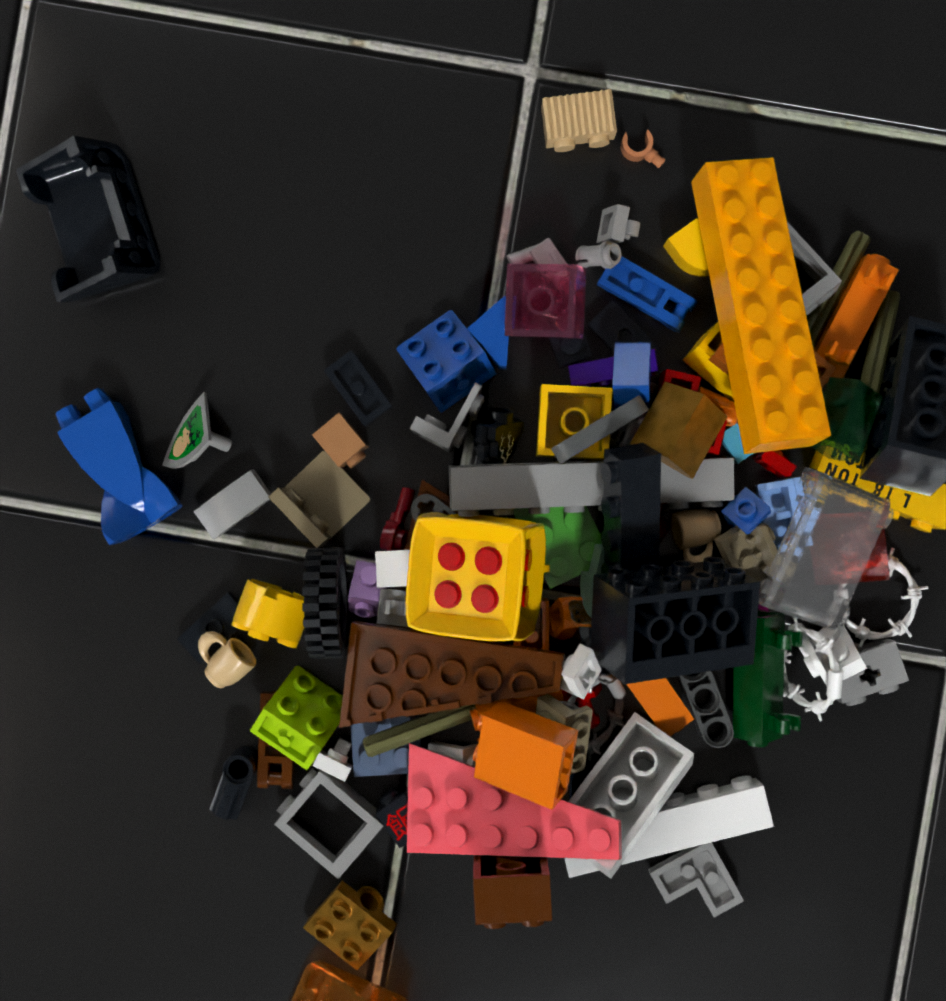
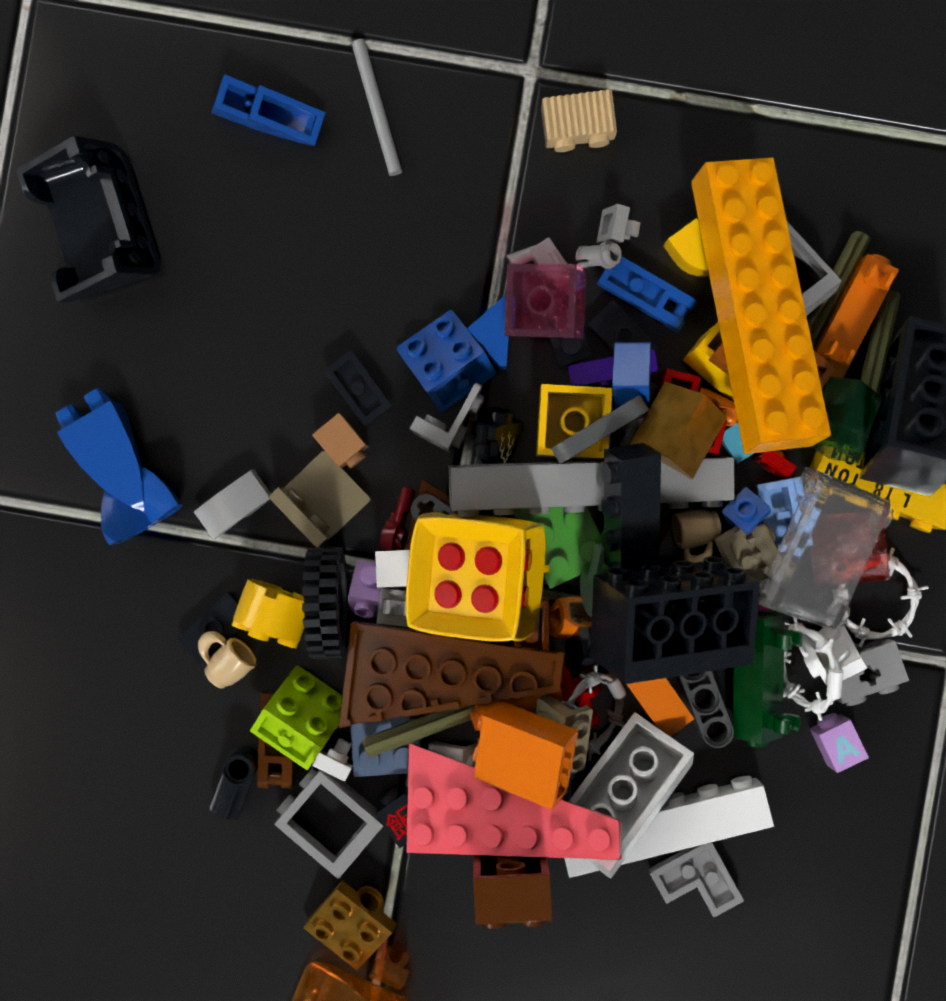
(194, 436): shield -> none
(267, 111): none -> blue slope
(376, 107): none -> light grey bar
(389, 972): none -> clear orange tile
(580, 672): white bracket -> none
(648, 153): nougat piece -> none
(838, 742): none -> lavender brick

